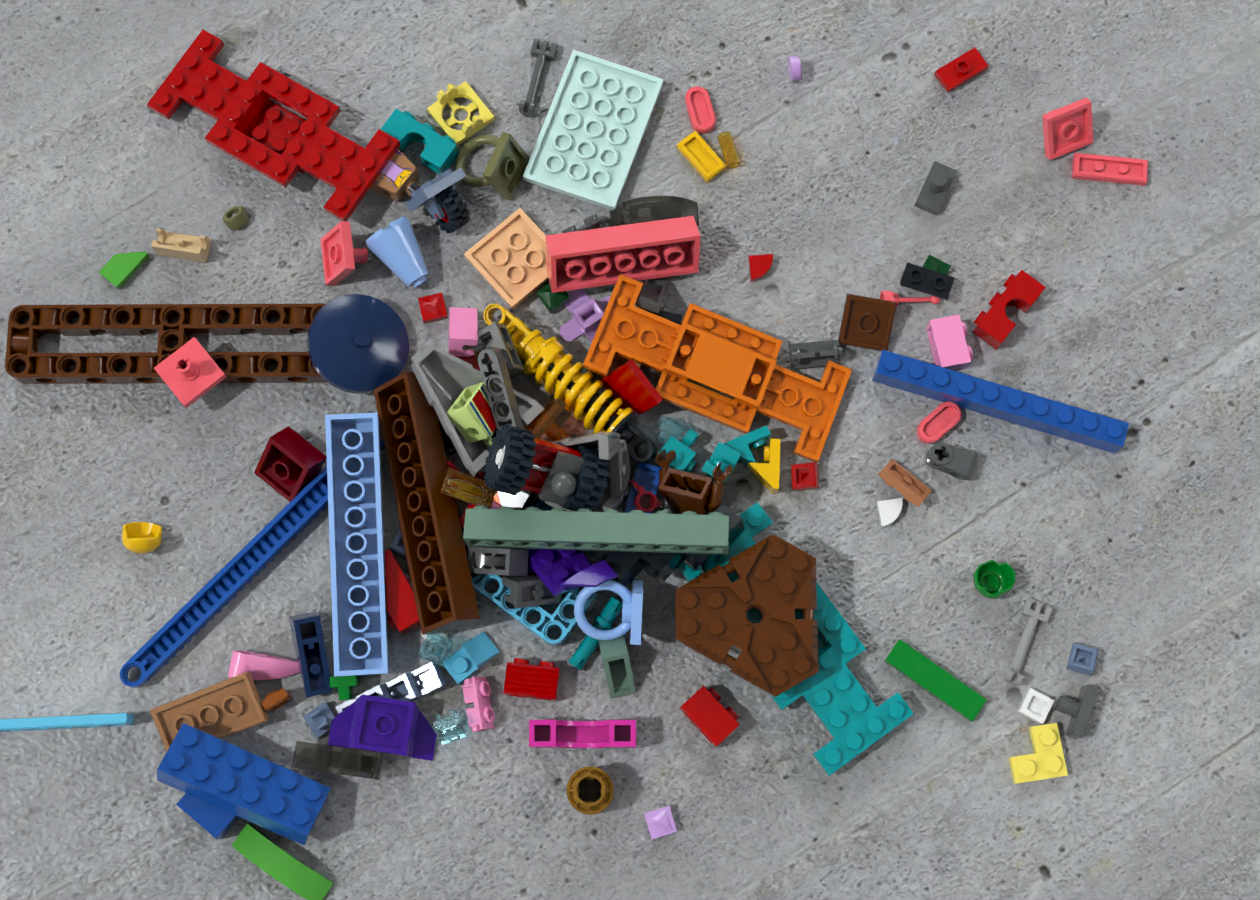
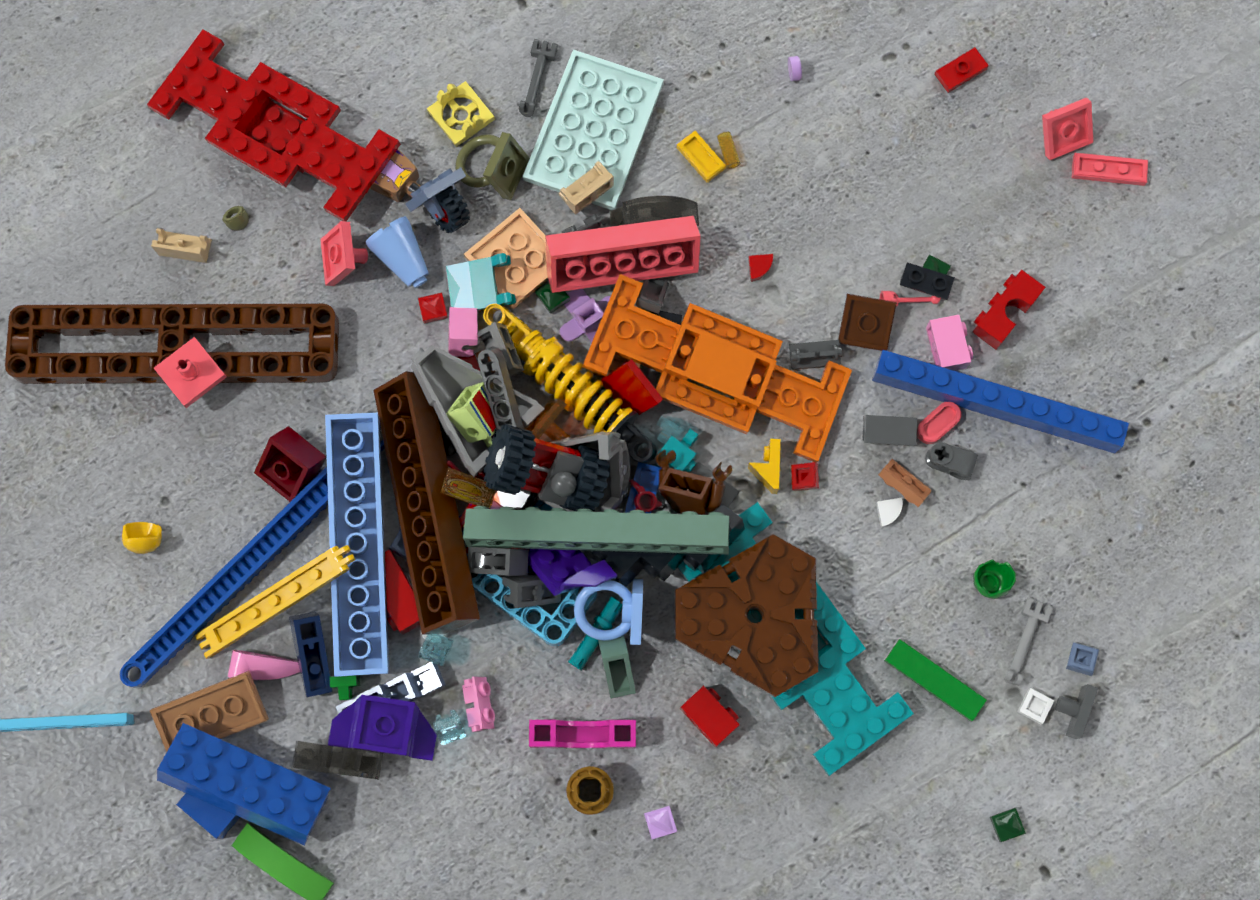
(122, 267): bright green tile -> none
(275, 600): none -> yellow hinge
(276, 699): dark orange tile -> none
(320, 720): sand blue tile -> none
(357, 343): dark blue dish -> none
(439, 150): teal arch -> none
(470, 657): medium azure slope -> none
(474, 283): none -> flag
(531, 680): red brick -> none
(587, 188): none -> tan hinge
(700, 110): coral tile -> none
(722, 454): teal slope -> none
(755, 439): teal slope -> none
(889, 430): none -> dark grey hinge
(935, 188): dark grey tile -> none
(1007, 825): none -> dark green tile
(1047, 758): light yellow plate -> none

